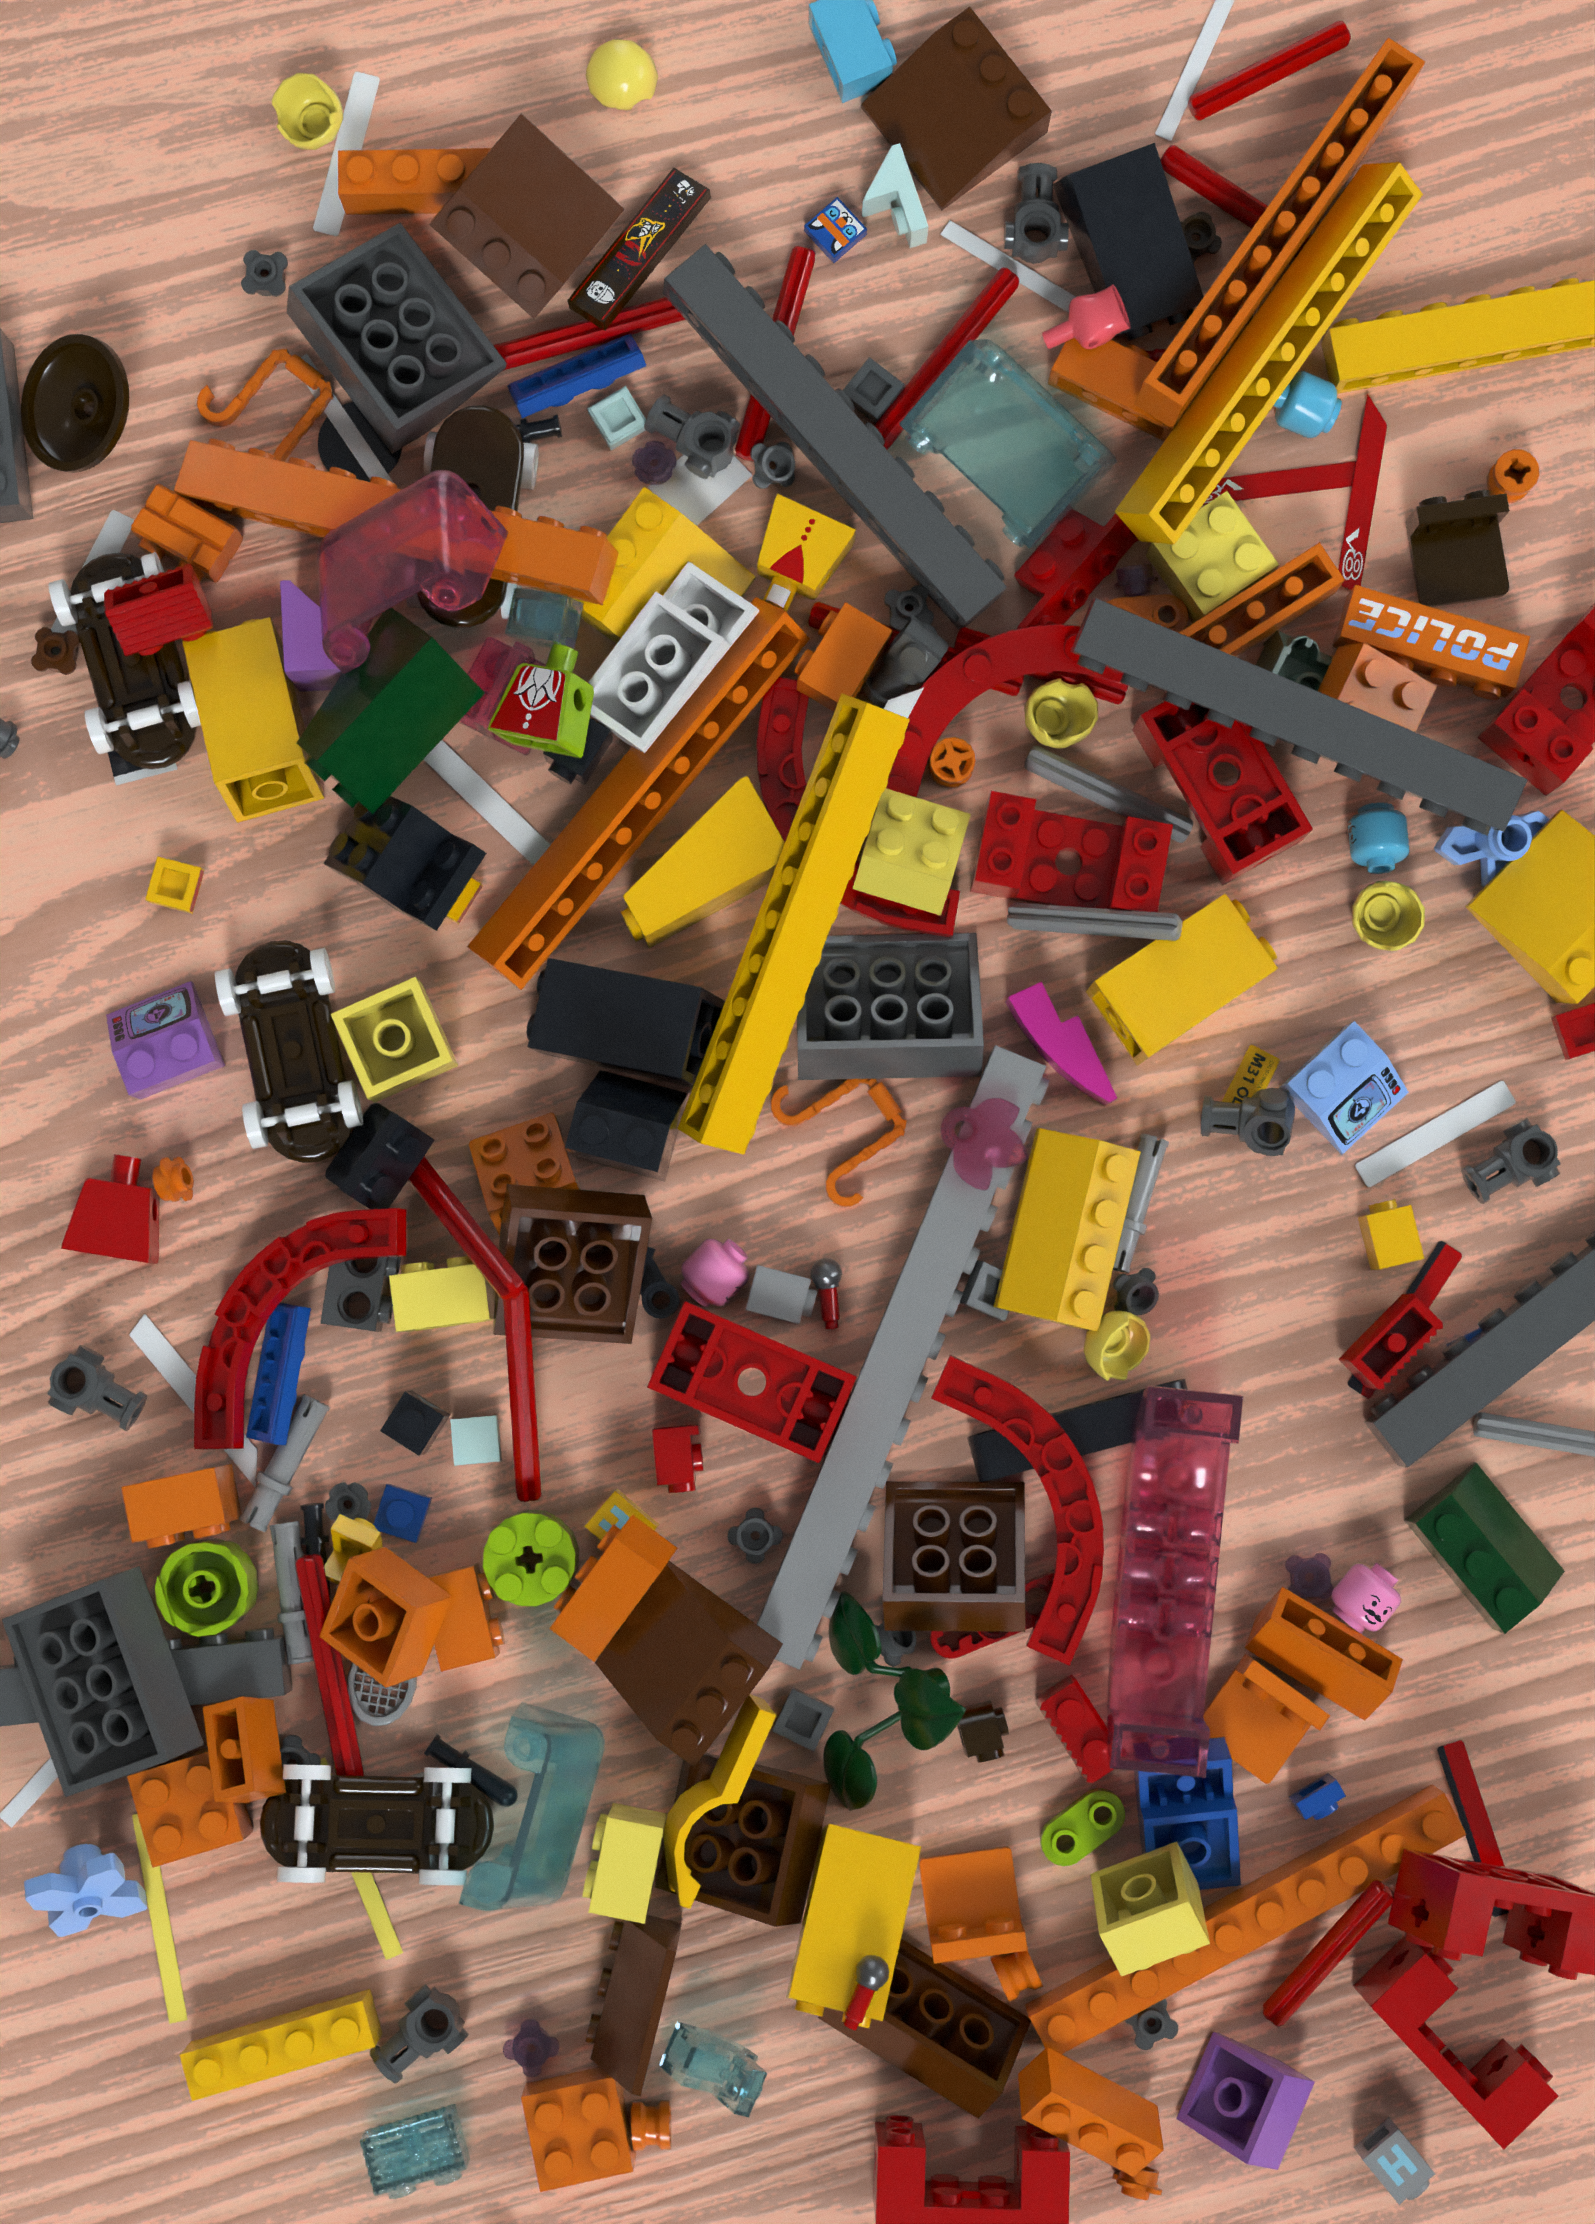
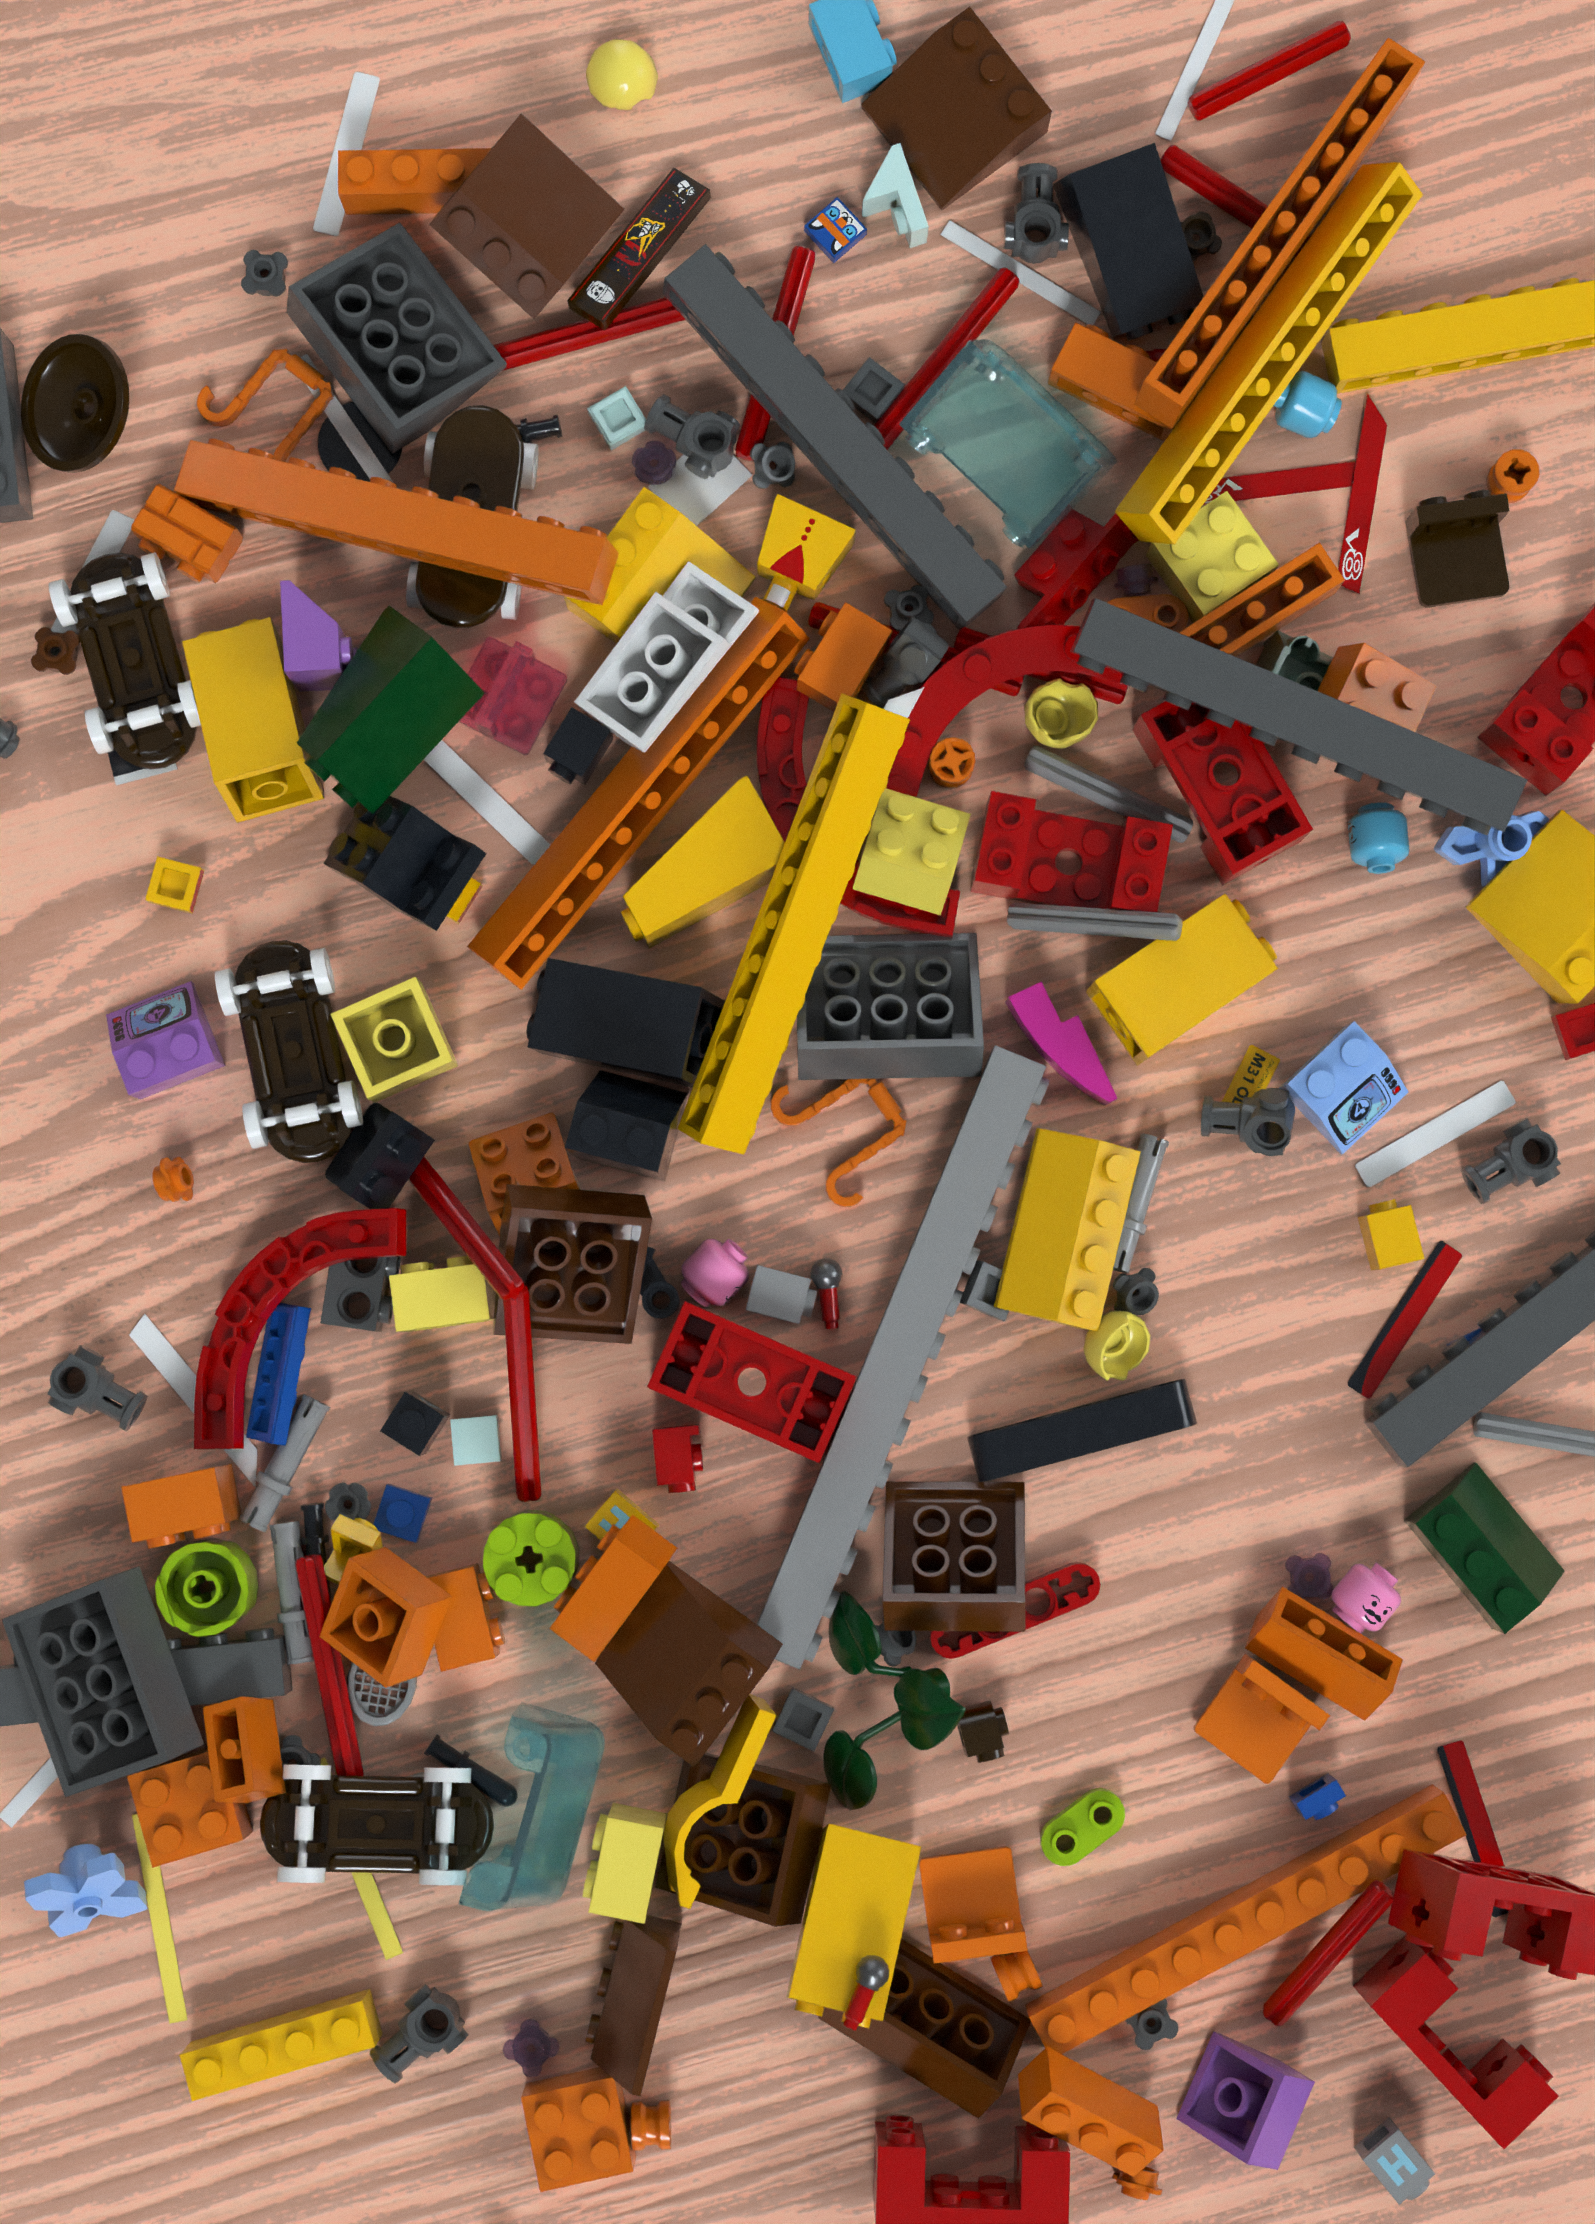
(116, 1216): red torso -> none
(158, 611): red brick -> none
(307, 111): light yellow hair -> none
(415, 2152): clear light blue brick -> none
(419, 539): clear pink windscreen -> none
(543, 618): clear light blue brick -> none
(546, 706): torso -> none
(576, 375): blue plate -> none
(715, 2066): clear light blue brick -> none
(741, 1535): dark grey plate -> none
(990, 1143): clear pink plate -> none
(1069, 1490): red plate -> none
(1077, 1727): red brick -> none
(1092, 320): coral piece -> none
(1149, 1909): light yellow brick -> none
(1168, 1580): clear pink slope -> none
(1196, 1815): blue slope -> none
(1388, 915): light yellow hair -> none
(1391, 1341): red brick -> none
(1434, 642): orange brick -> none

